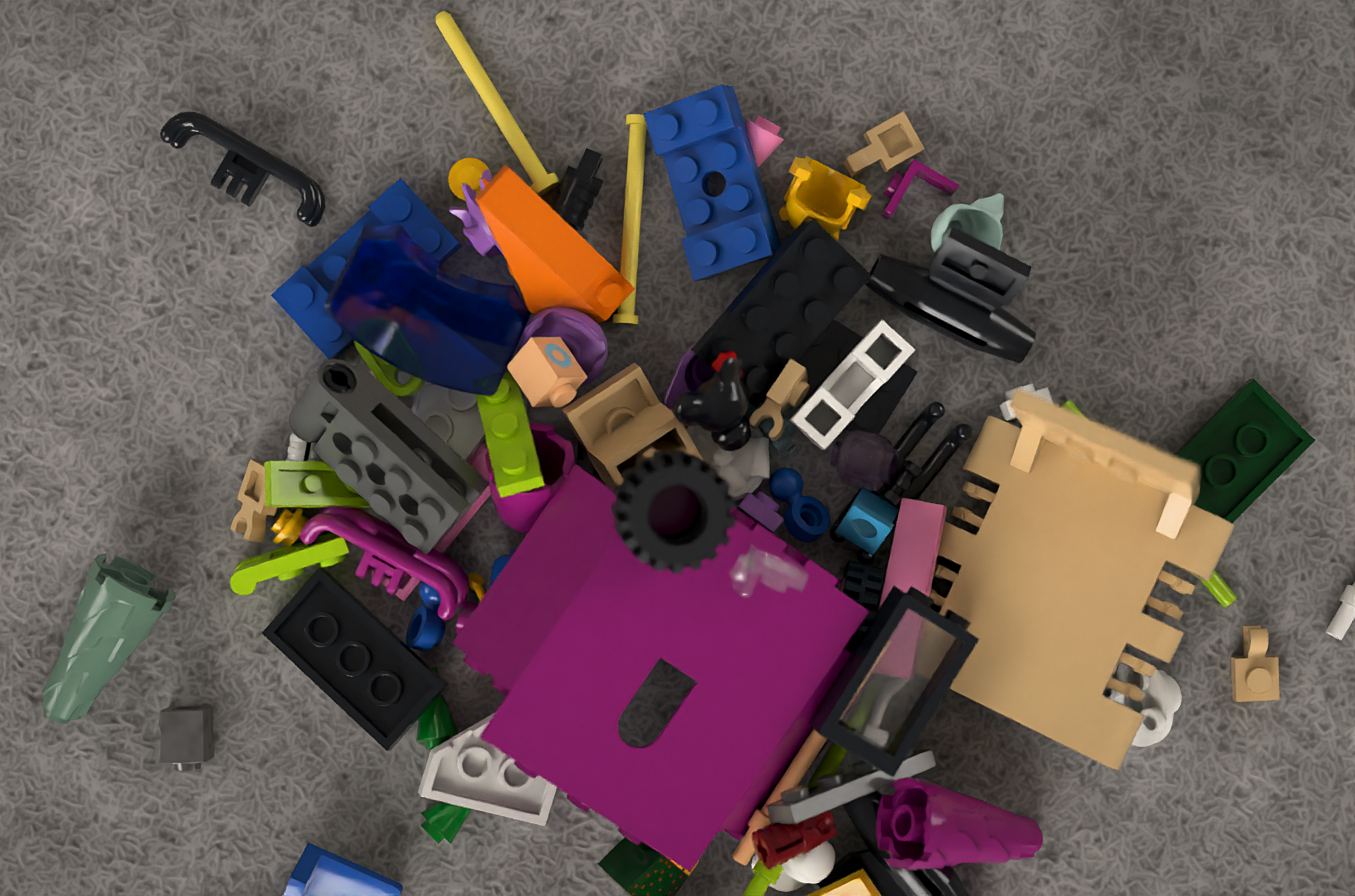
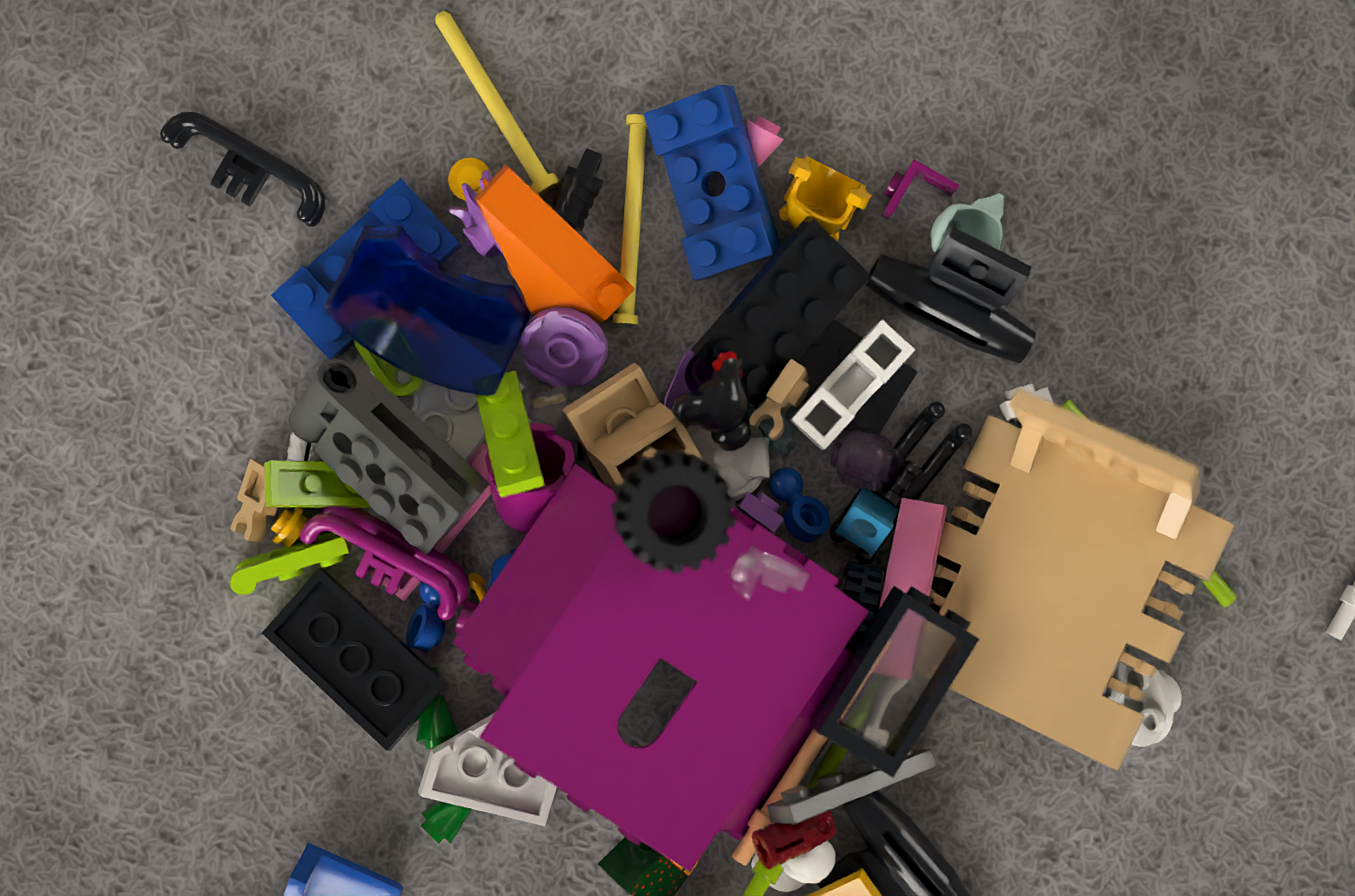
(109, 625): sand green cone -> none
(186, 736): flat silver brick -> none
(547, 372): light nougat brick -> none
(889, 145): tan plate -> none
(941, 827): magenta cone -> none
(1243, 450): dark green plate -> none
(1255, 674): tan plate -> none

